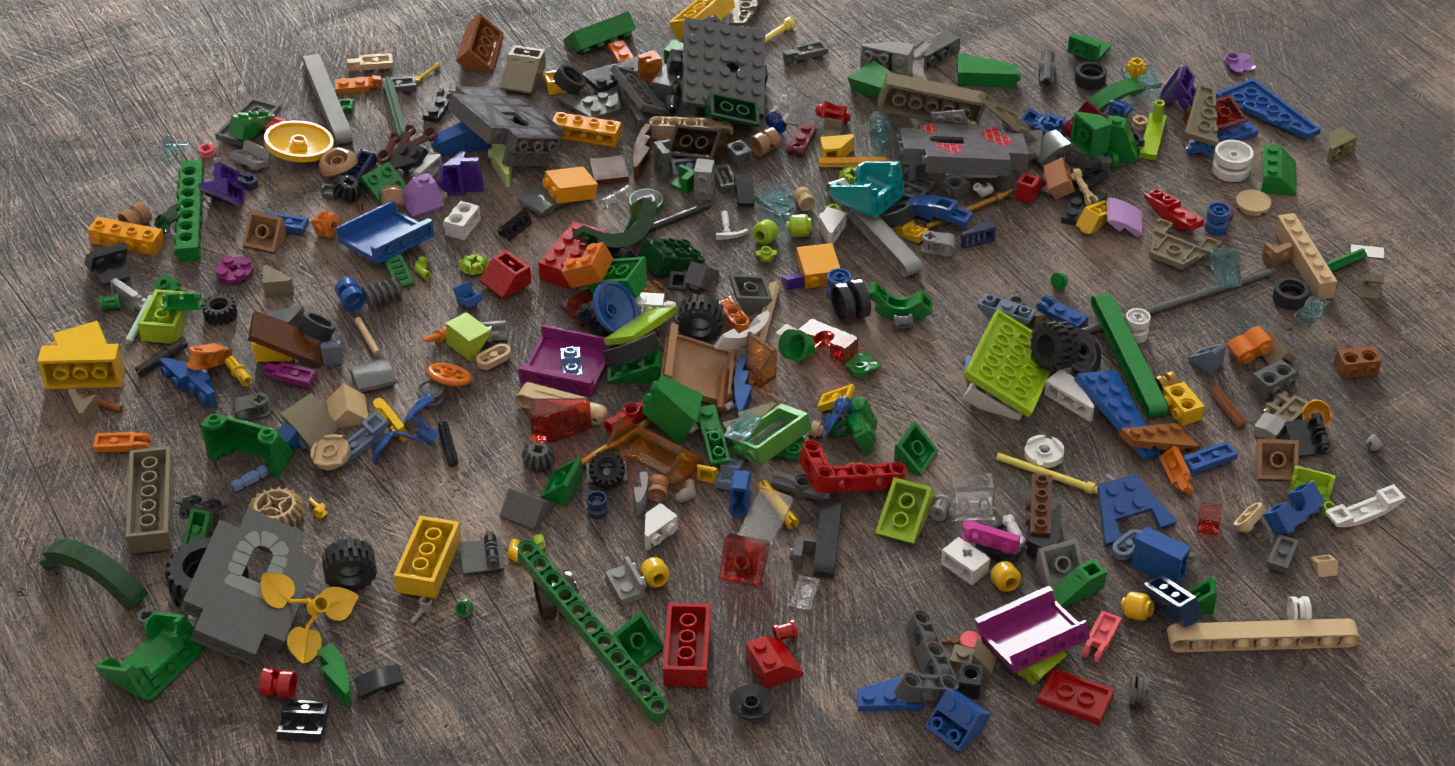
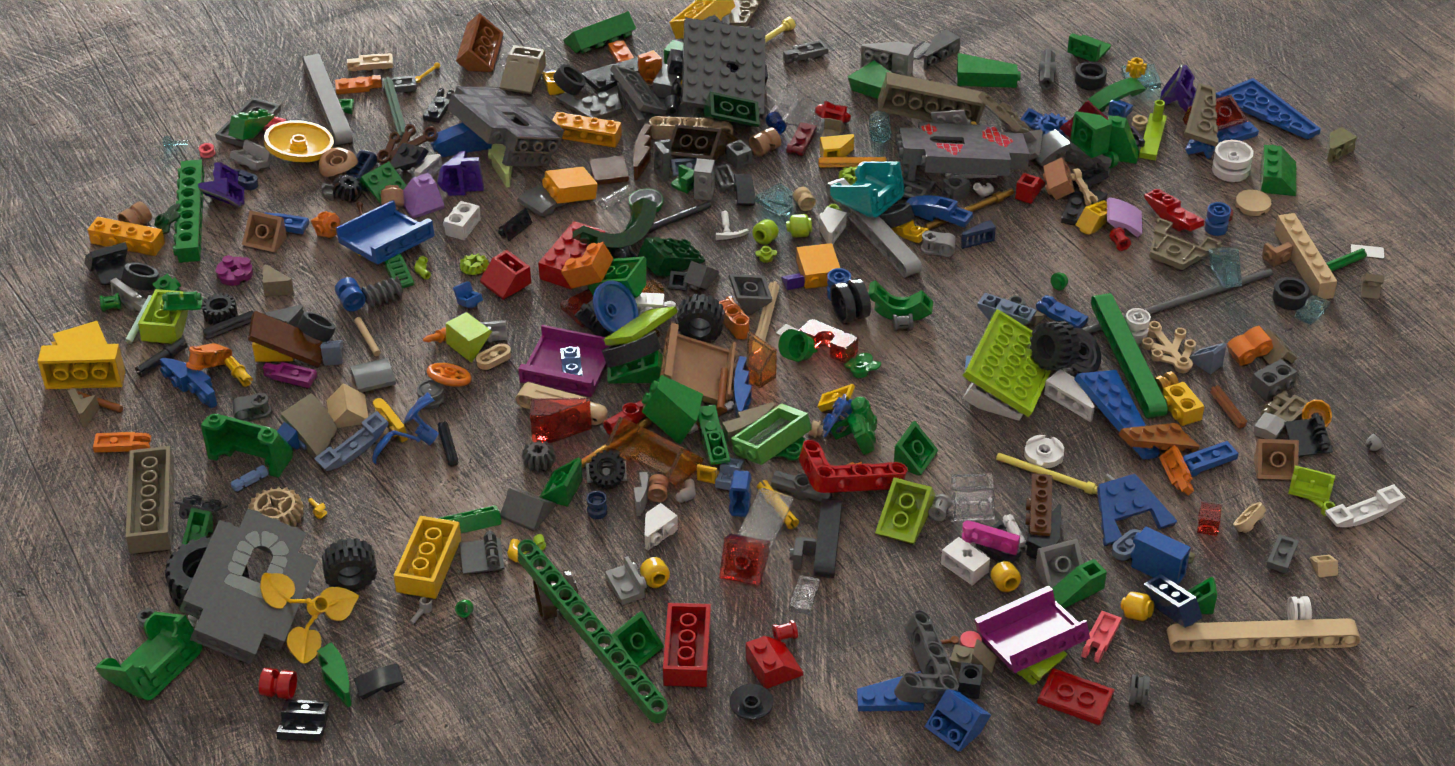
(99, 567): dark green arch -> none
(139, 276): none -> black tyre
(228, 325): none -> black axle
(330, 452): tan tile -> none
(476, 518): none -> green slope
(733, 340): white slope -> none
(743, 427): clear light blue slope -> none
(1120, 239): none -> red bush
(1181, 363): none -> tan plant
(1239, 62): medium lavender plate -> none
(1305, 502): blue arch -> none
(1357, 362): dark orange brick -> none

